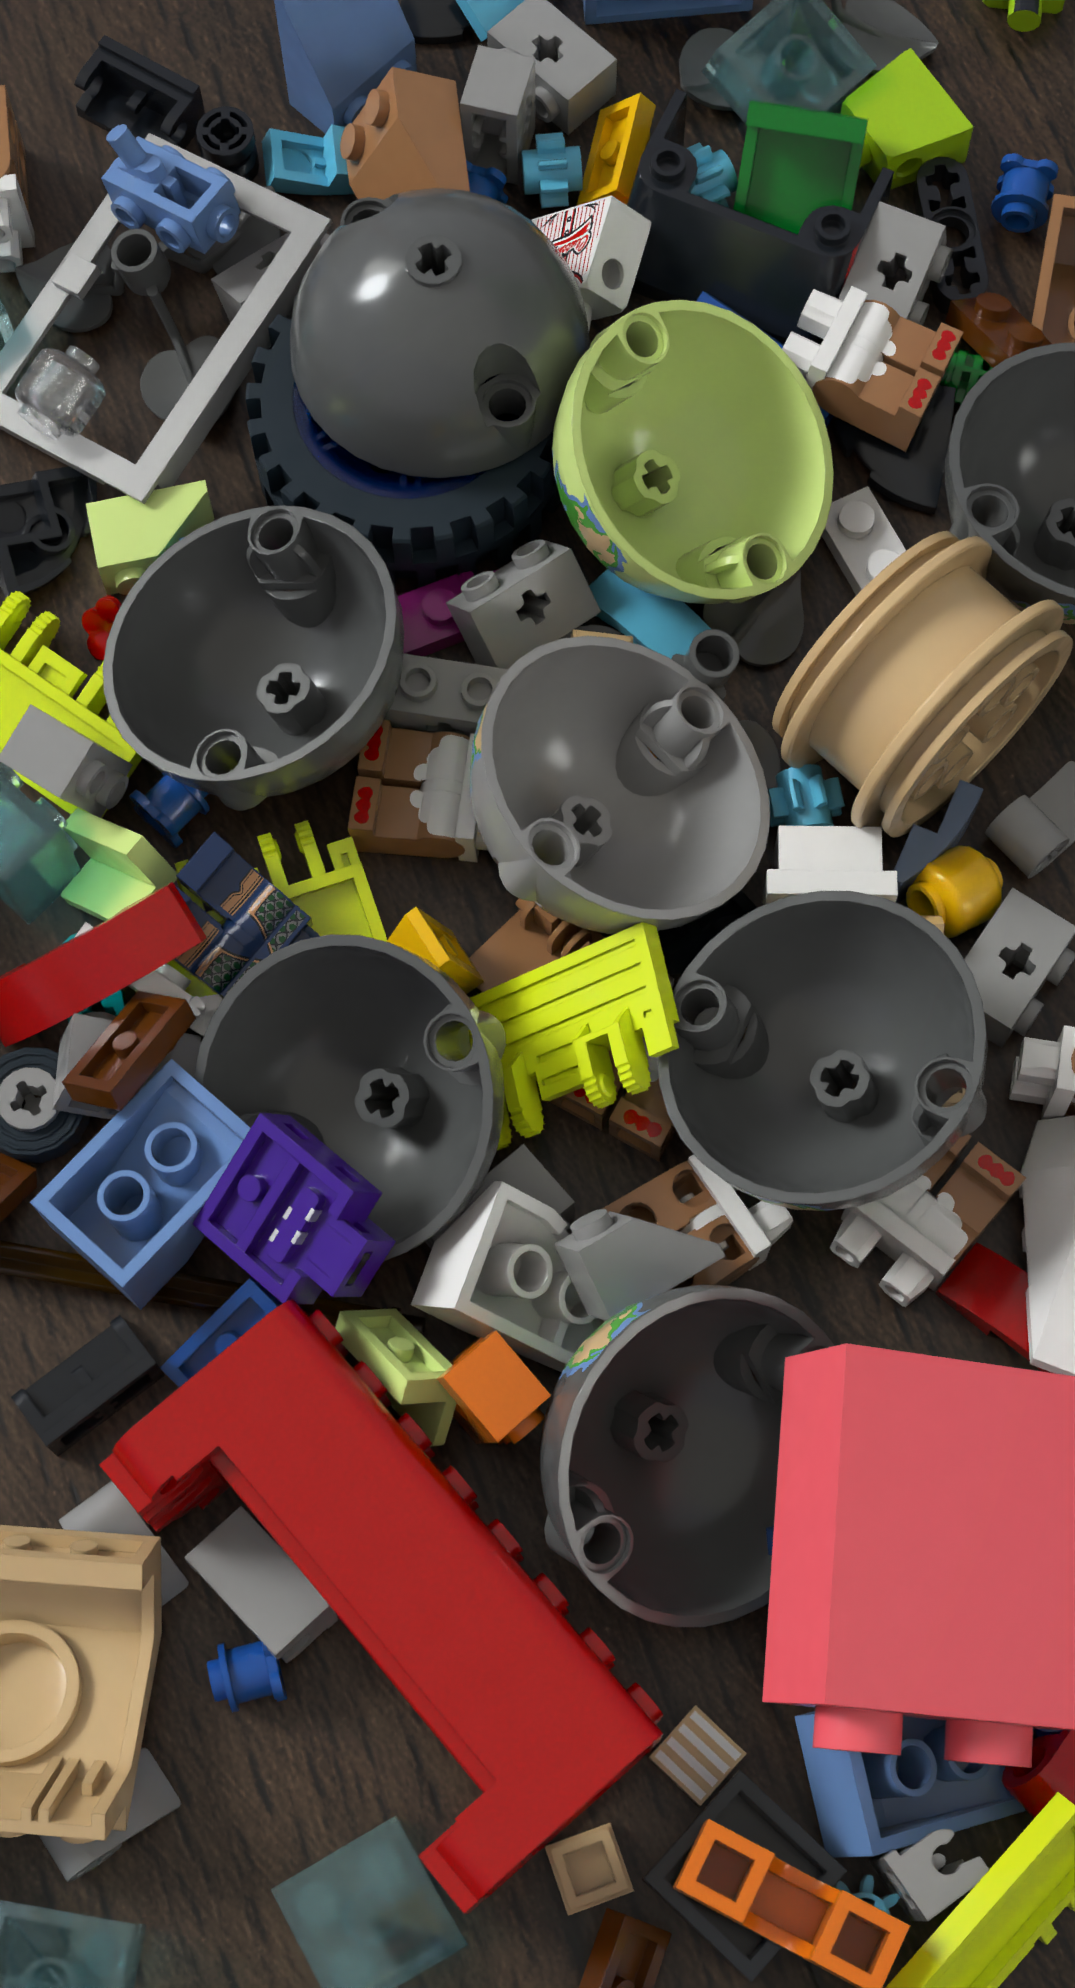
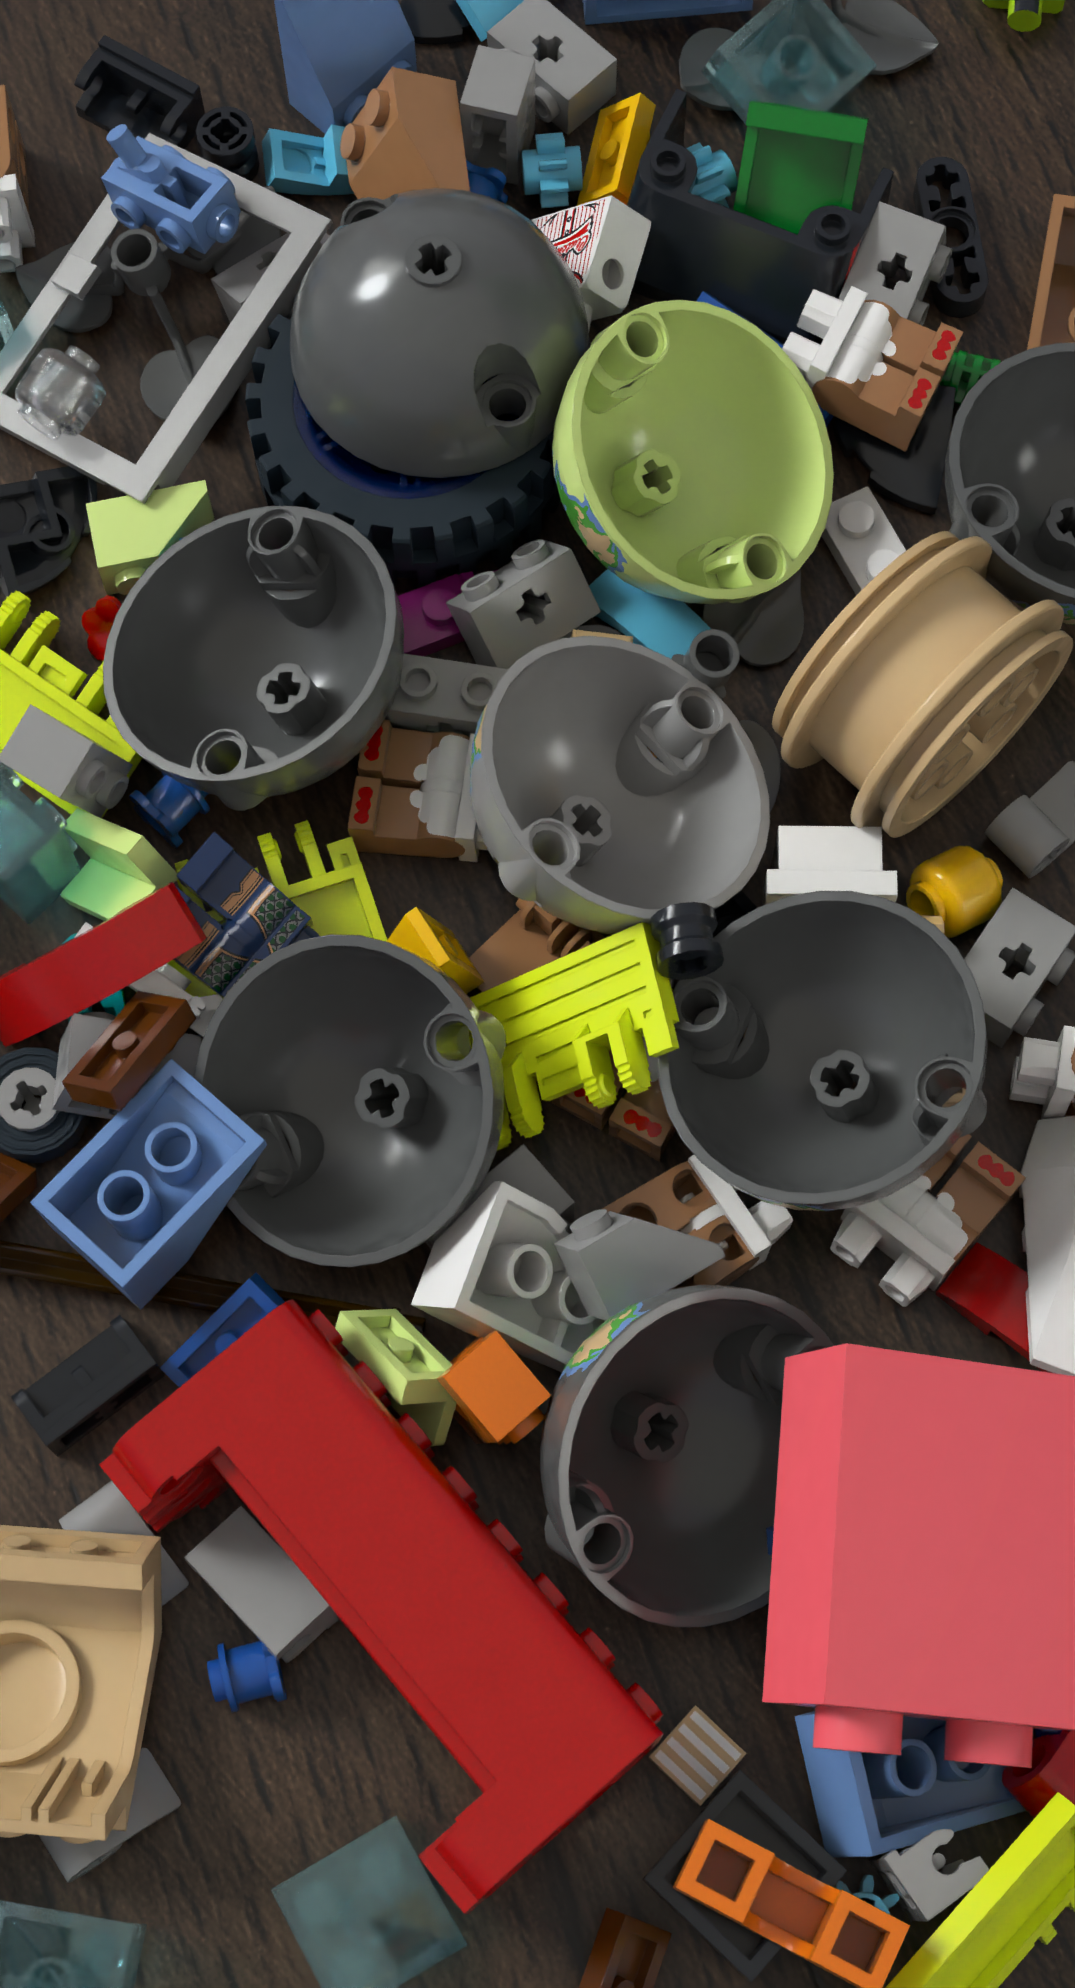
(295, 1215): dark purple piece -> none
(589, 1869): tan tile -> none
(686, 940): none -> black wheel
(805, 798): medium azure gear -> none
(907, 120): lime torso -> none
(925, 845): sand blue slope -> none
(993, 327): reddish brown plate -> none
(1023, 192): blue brick -> none

